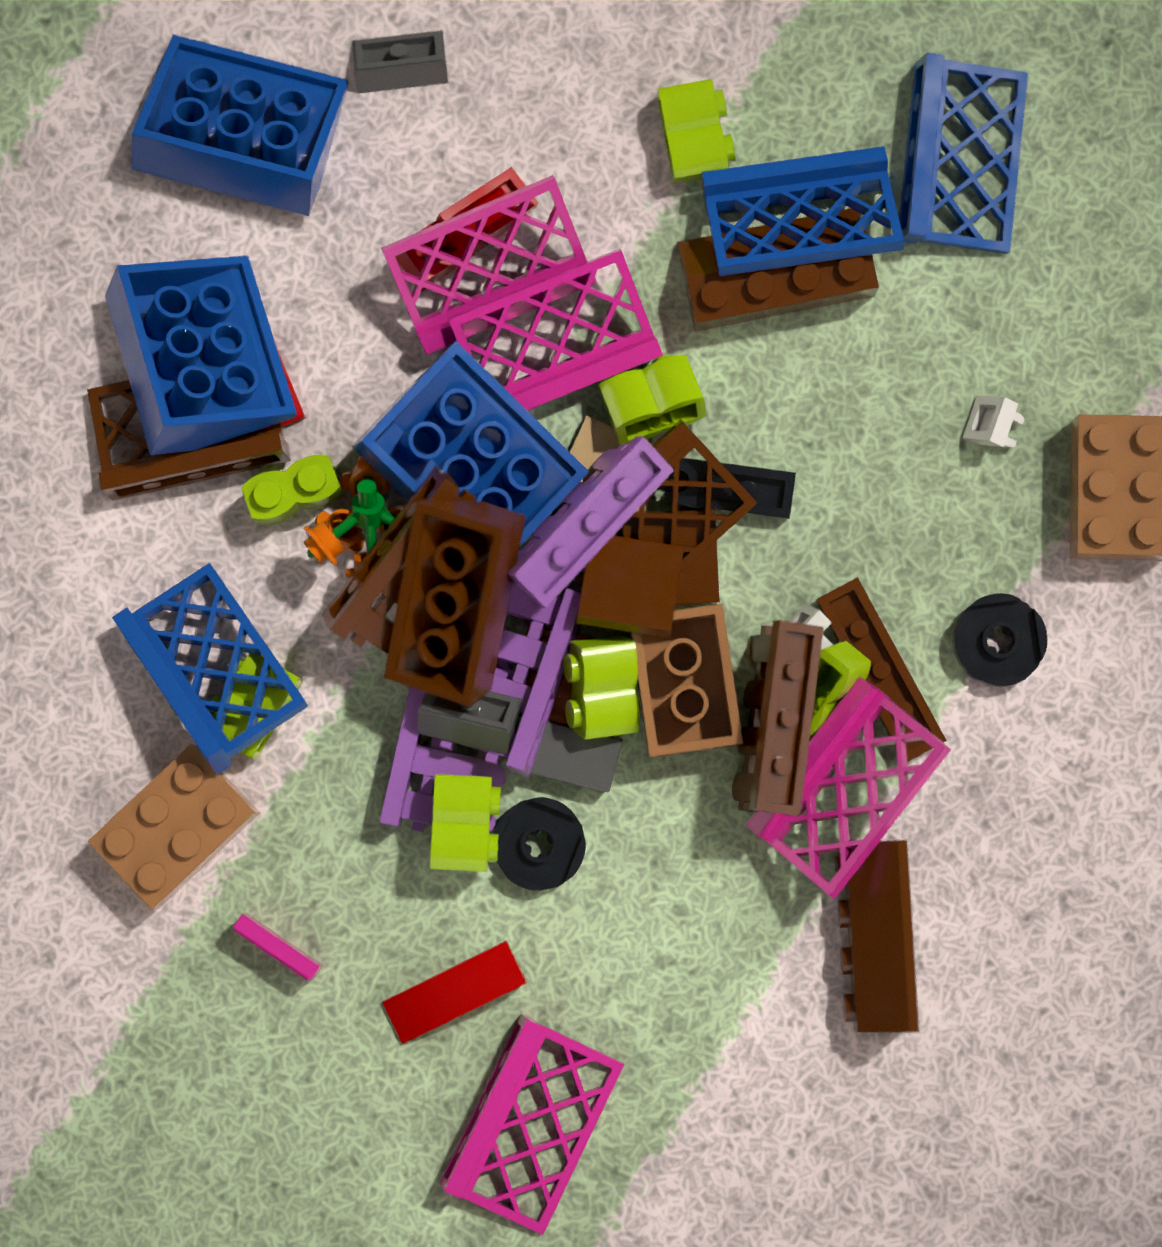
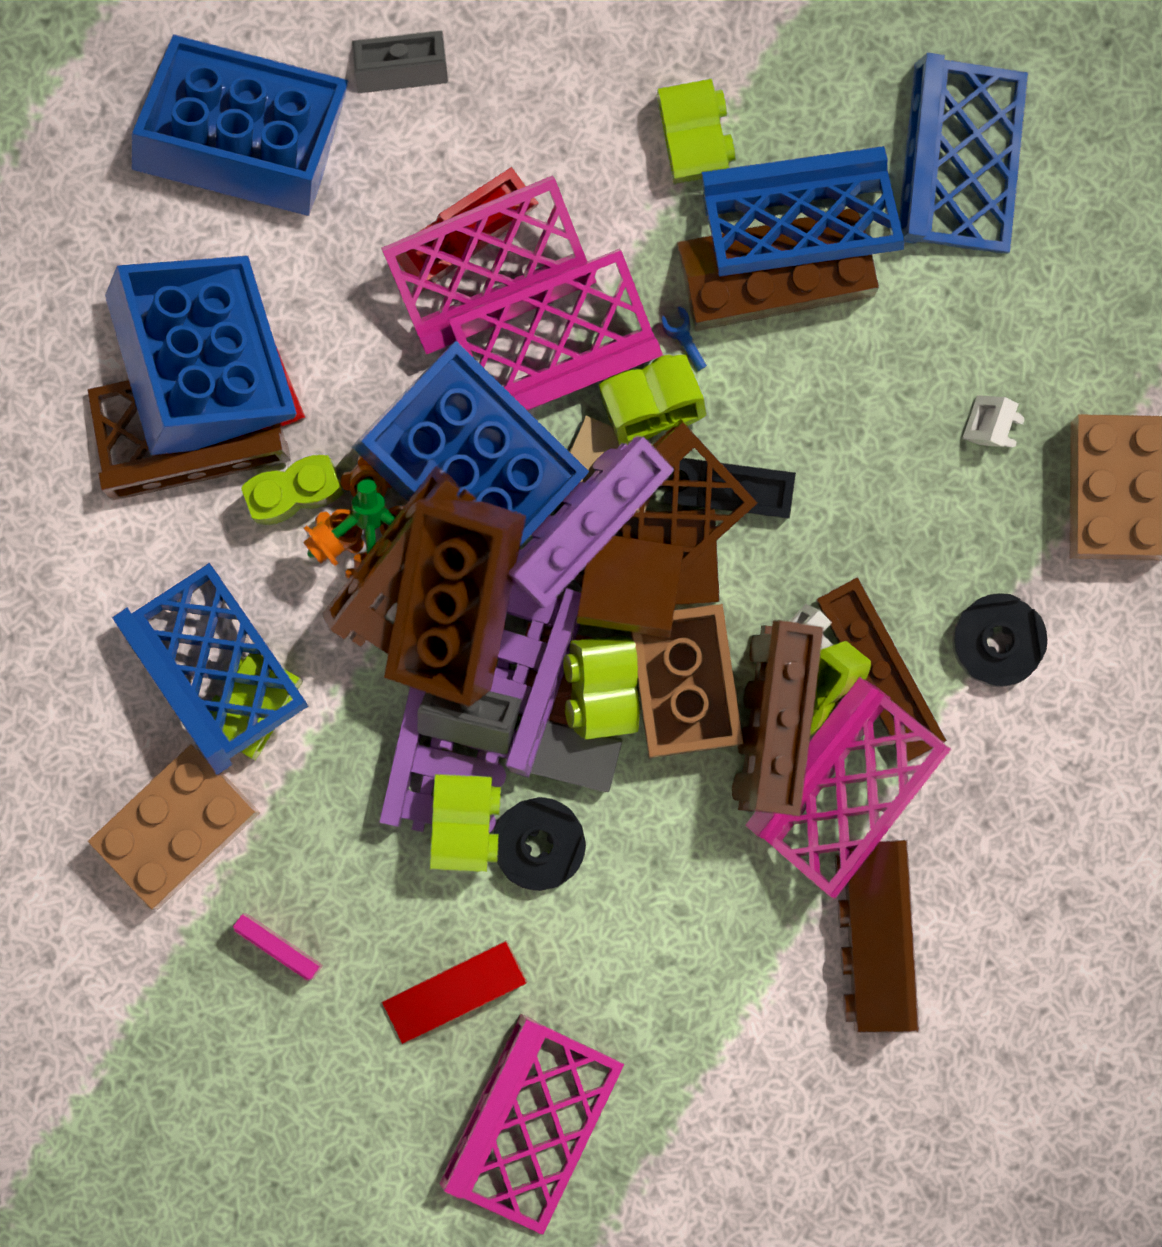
(685, 339): none -> blue hand

